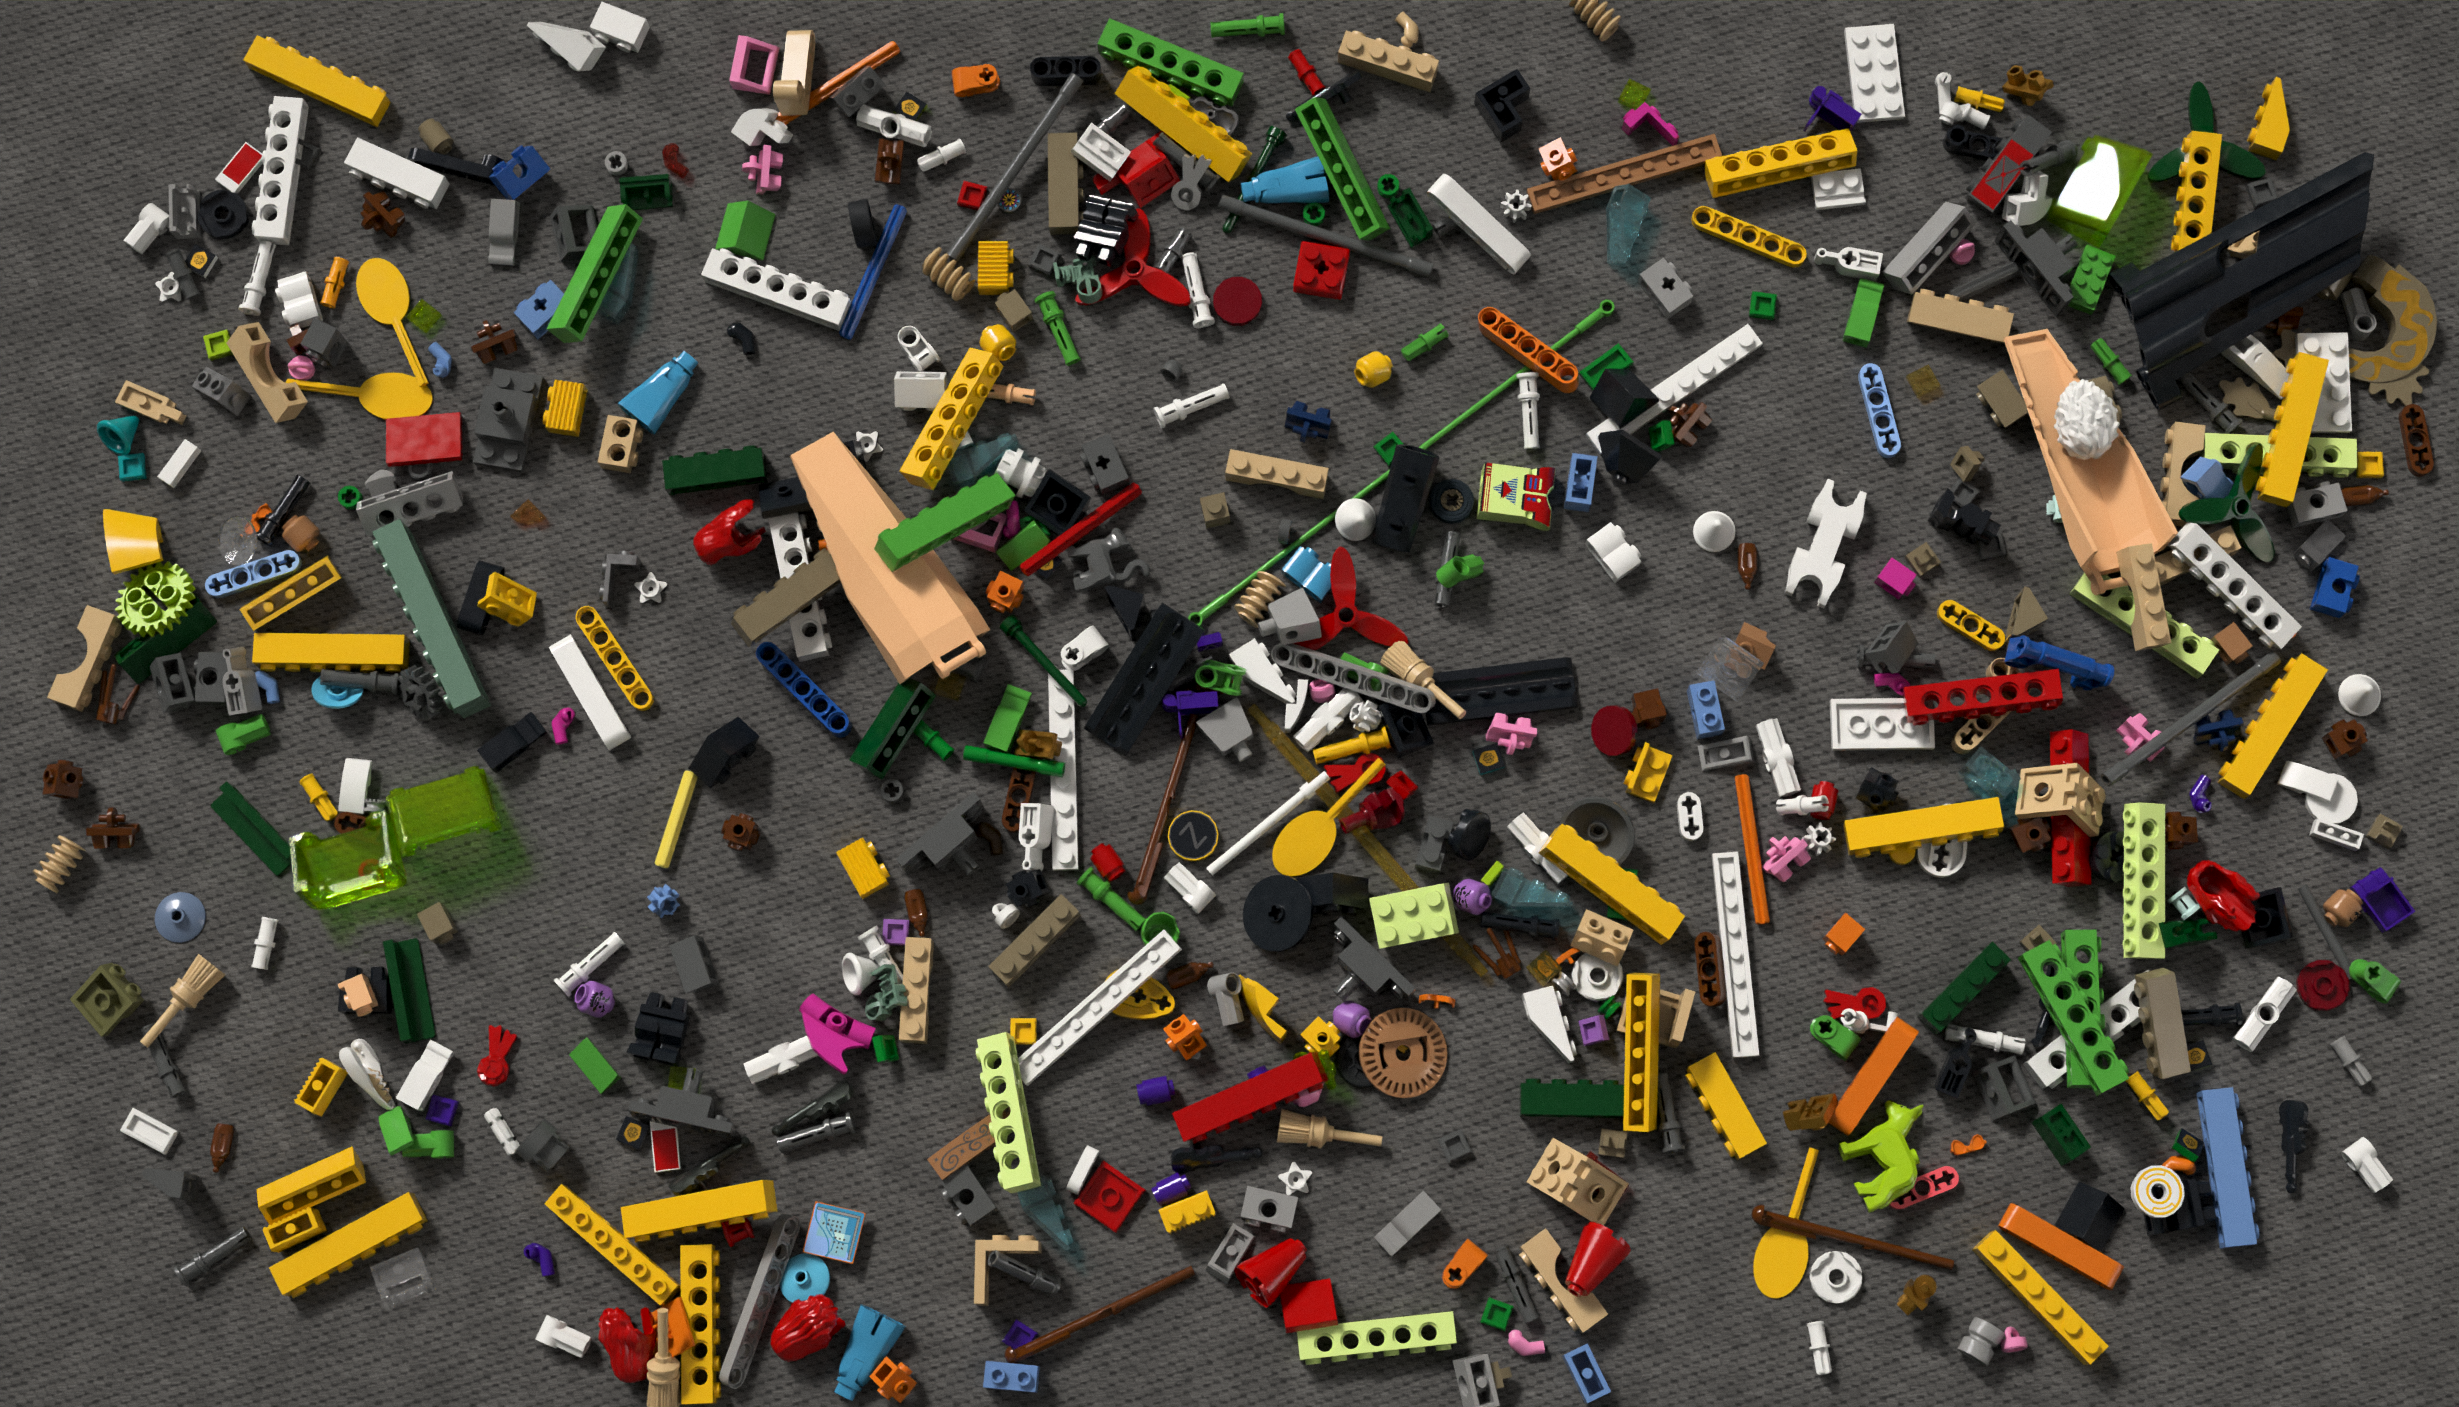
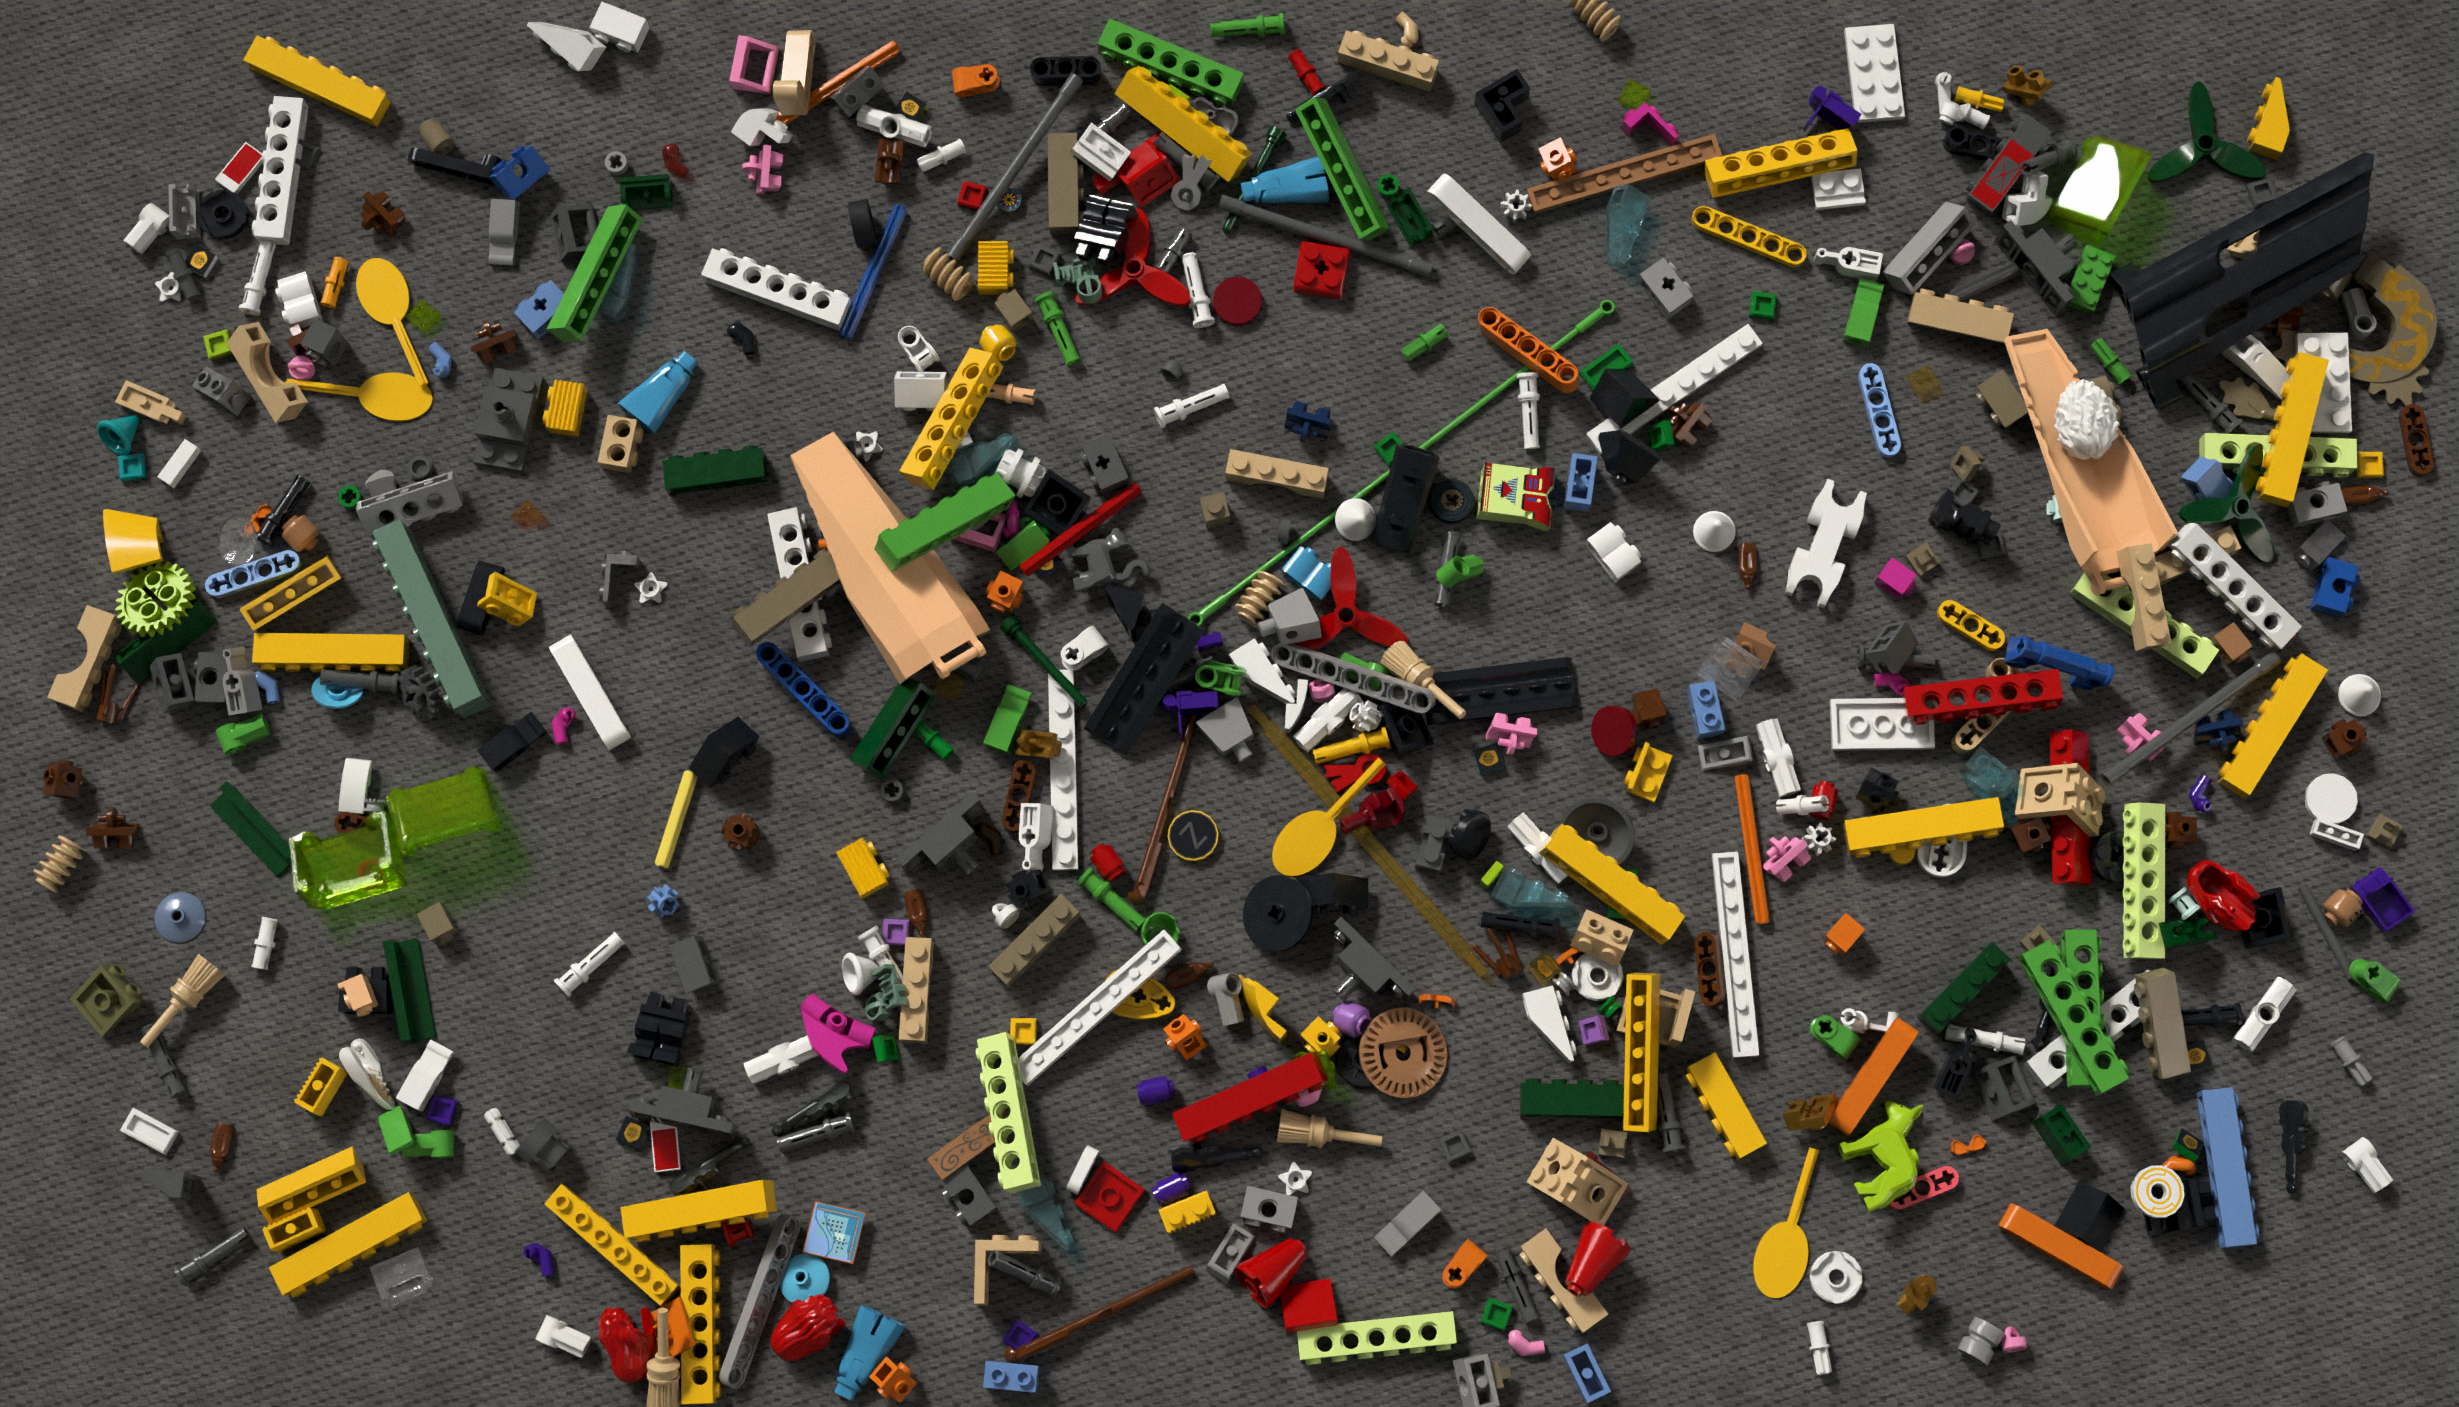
(318, 797): yellow axle -> none
(396, 173): white brick -> none
(424, 439): red tile -> none
(494, 1069): red piece -> none
(594, 999): medium lavender head -> none
(594, 1065): bright green slope -> none
(609, 647): yellow beam -> none
(723, 538): red hair -> none
(746, 229): bright green slope -> none
(782, 498): black plate -> none
(986, 756): green piece -> none
(1194, 892): white piece -> none
(1306, 791): white bar -> none
(1321, 212): green bush -> none
(1373, 369): yellow head -> none
(1414, 915): yellowish green brick -> none
(1472, 896): medium lavender head -> none
(1683, 816): white beam -> none
(1810, 1230): reddish brown bar -> none
(1868, 1001): red piece -> none
(2025, 616): dark tan slope -> none
(2040, 1298): yellow brick -> none
(2147, 1096): yellow axle -> none
(2184, 442): tan arch -> none
(2209, 147): yellow brick -> none
(2307, 780): white slope -> none
(2317, 991): dark red tile -> none

